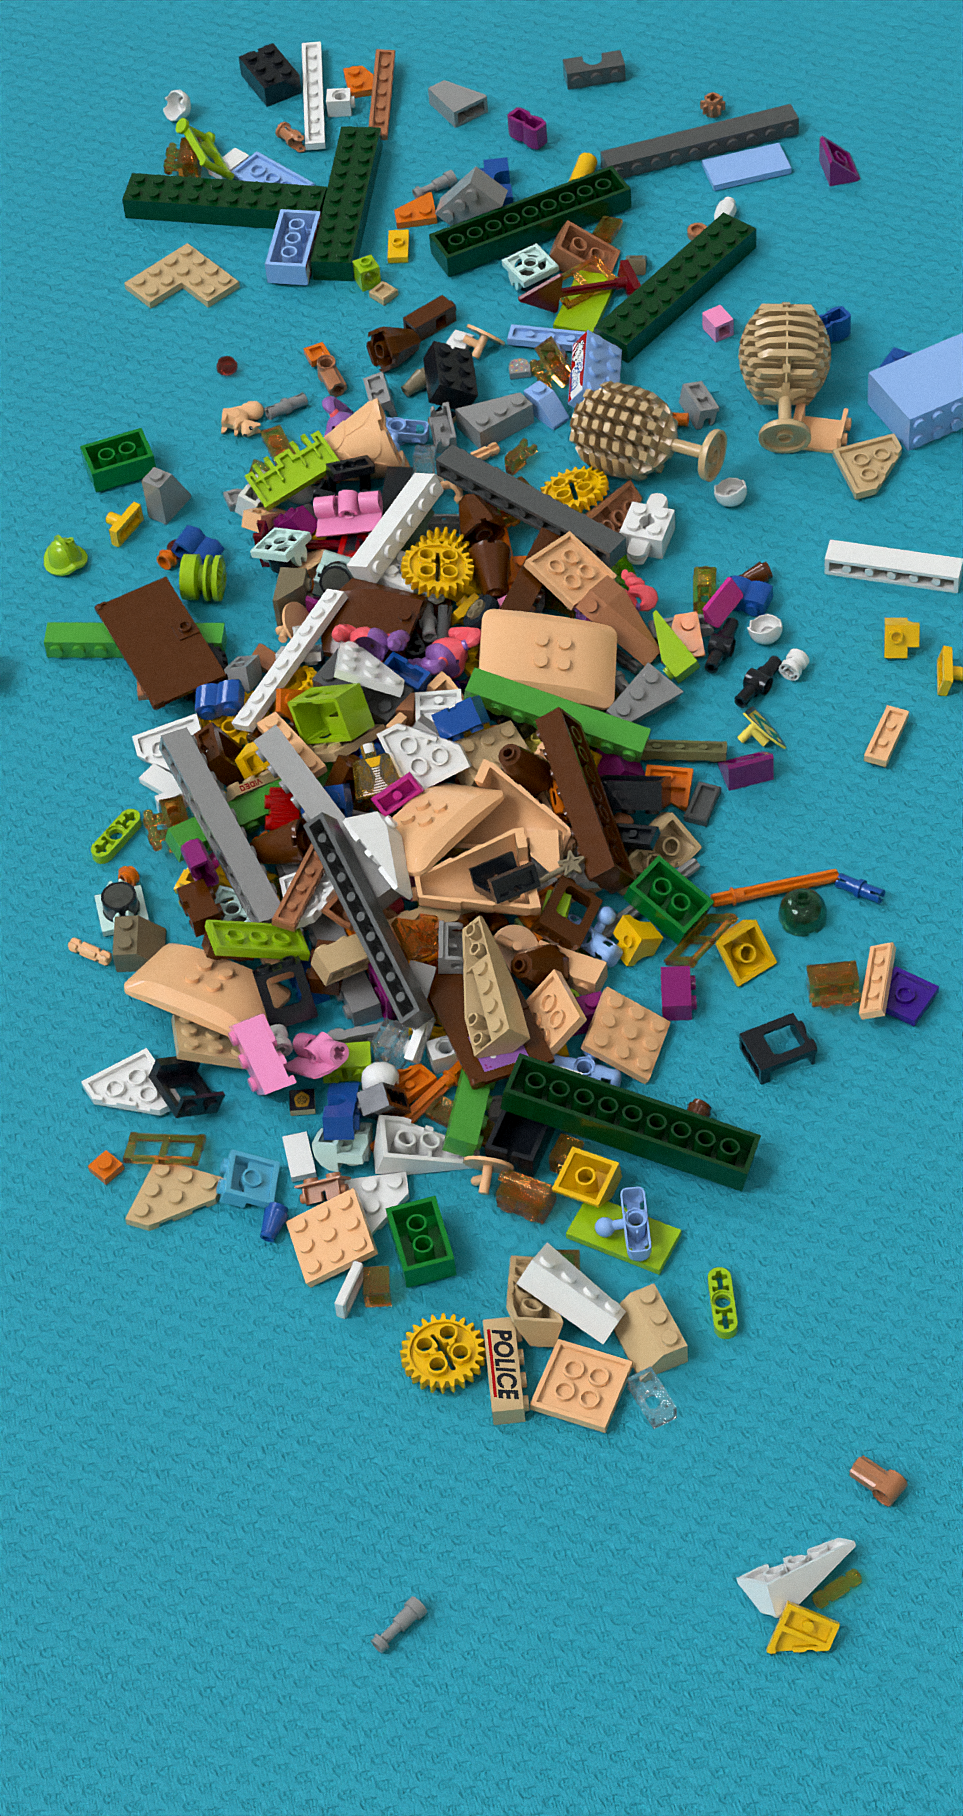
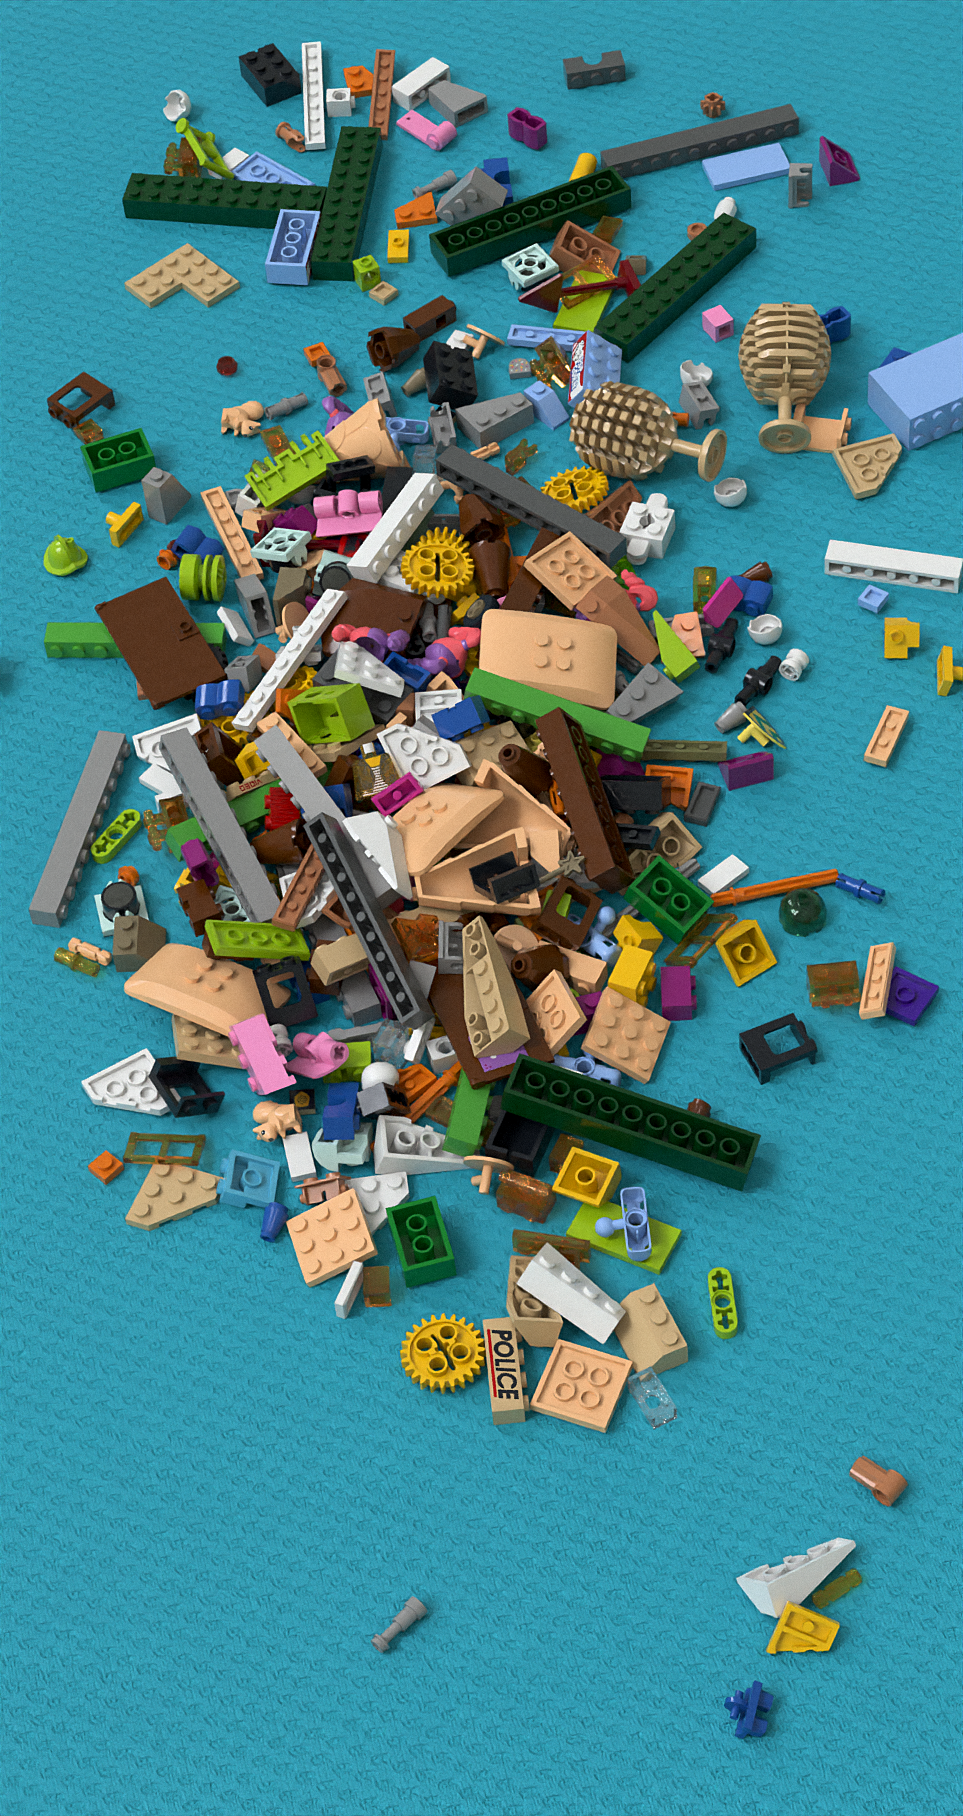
(76, 962): none -> clear yellow axle
(79, 829): none -> light grey brick
(88, 432): none -> clear orange plate
(98, 394): none -> reddish brown window
(230, 533): none -> light nougat plate
(235, 626): none -> white tile
(255, 605): none -> light grey slope
(276, 1120): none -> light nougat animal
(413, 88): none -> white brick
(432, 135): none -> bright pink door
(532, 1242): none -> clear orange plate
(634, 974): none -> yellow brick
(691, 373): none -> white hair
(723, 875): none -> white tile
(731, 717): none -> light grey cone
(753, 1700): none -> blue hips
(800, 184): none -> light grey hinge
(873, 598): none -> light blue plate

